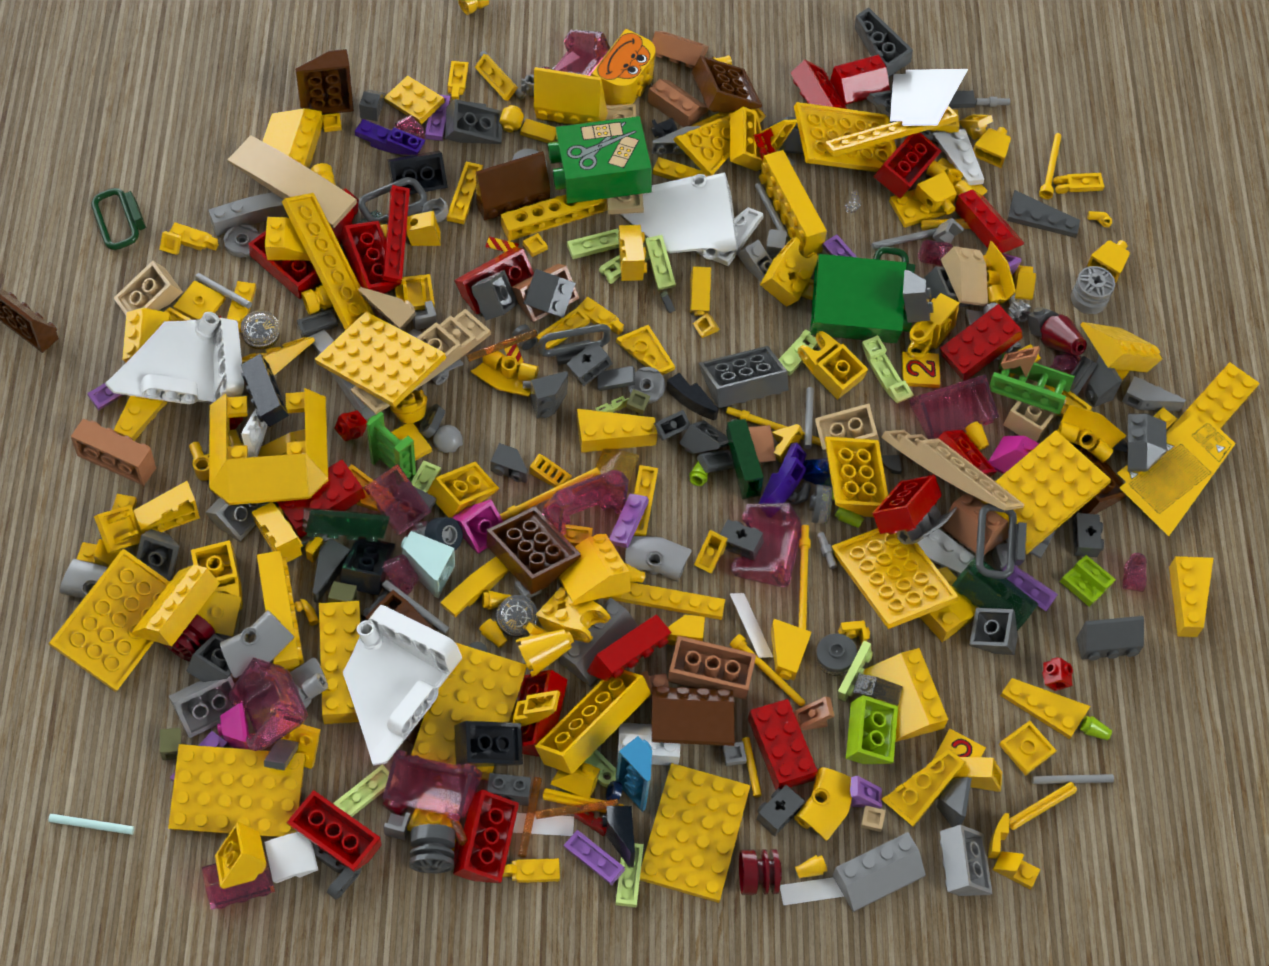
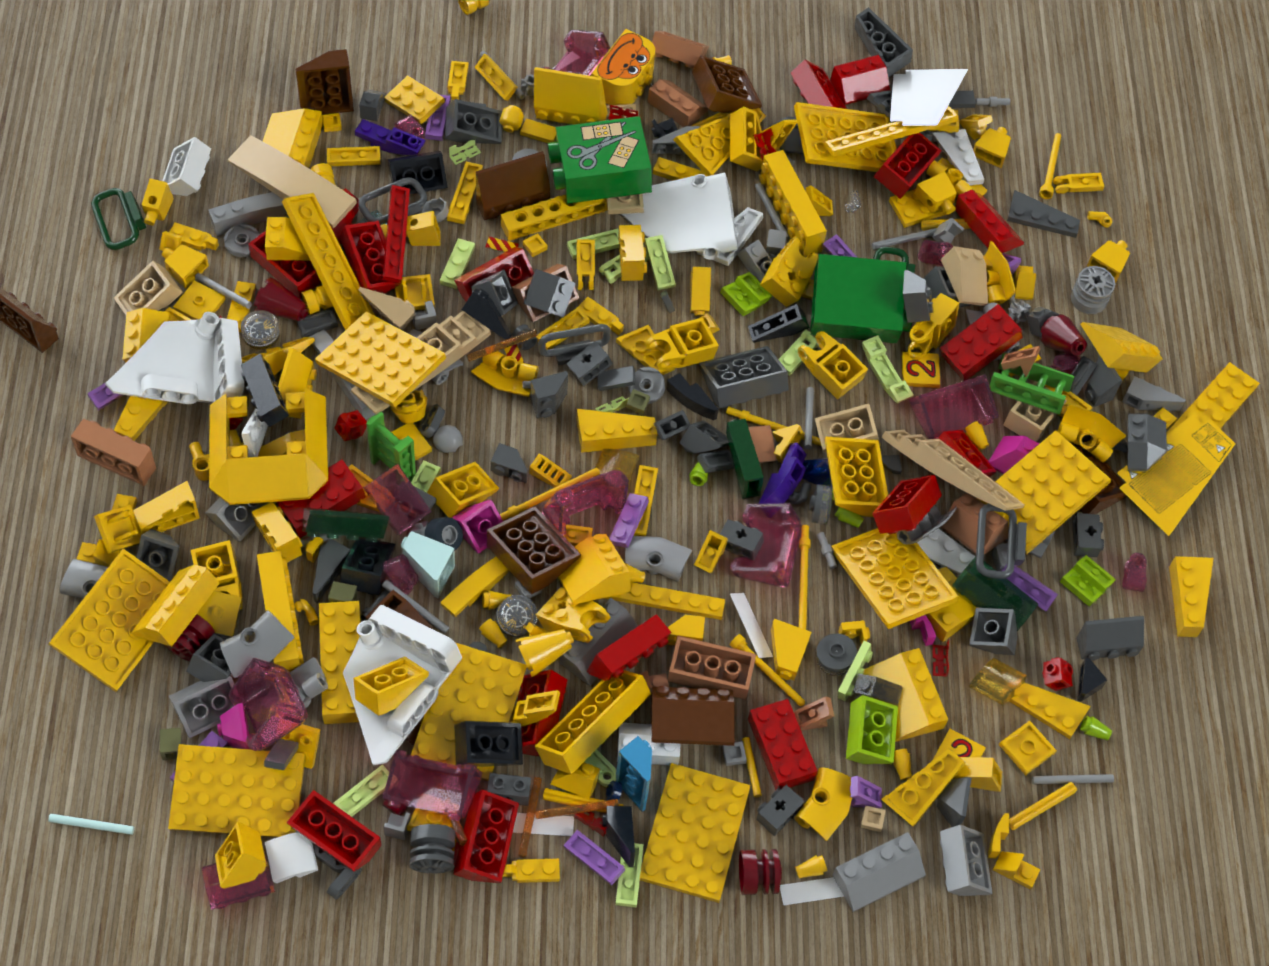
(156, 201): none -> yellow torso
(184, 264): none -> yellow torso
(187, 167): none -> white slope
(280, 301): none -> dark red cone
(296, 376): none -> yellow slope
(353, 156): none -> yellow plate
(388, 685): none -> yellow slope
(457, 262): none -> yellowish green plate
(468, 153): none -> yellowish green piece
(483, 309): none -> black slope
(586, 262): none -> yellow hinge
(620, 111): none -> red piece
(684, 344): none -> yellow brick
(746, 293): none -> lime slope
(782, 324): none -> black slope
(821, 203): none -> yellow slope
(902, 763): none -> yellow cone
(926, 629): none -> dark pink slope
(940, 656): none -> red piece
(998, 681): none -> clear yellow slope
(1090, 680): none -> black slope

